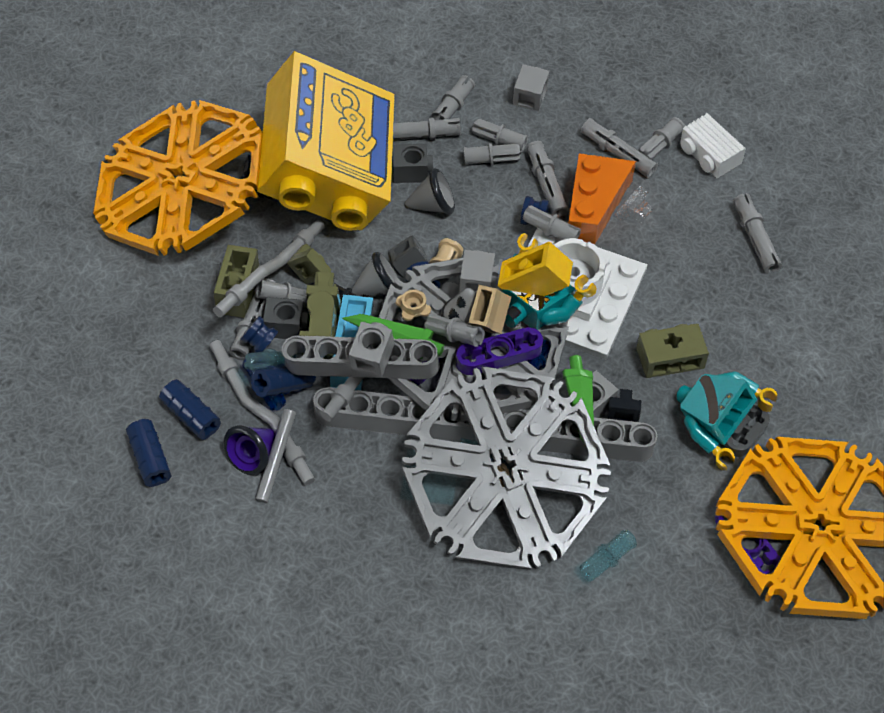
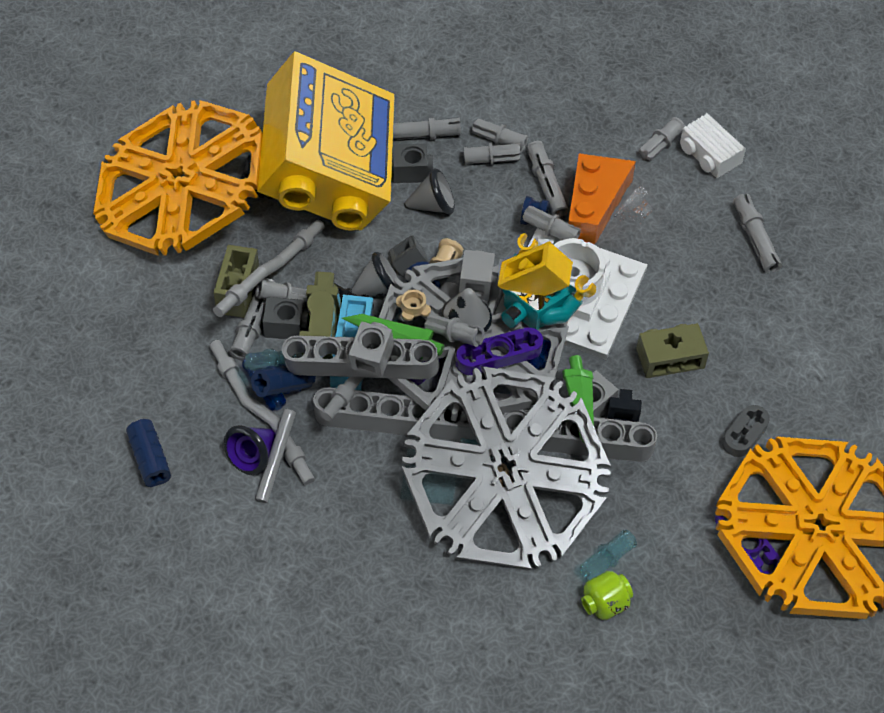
(190, 409): dark blue axle -> none
(259, 335): dark blue wheel -> none
(307, 262): olive bracket -> none
(454, 98): light grey pin -> none
(490, 309): tan piece -> none
(530, 87): light grey brick -> none
(593, 130): light grey pin -> none
(607, 595): none -> lime head
(718, 407): teal torso -> none

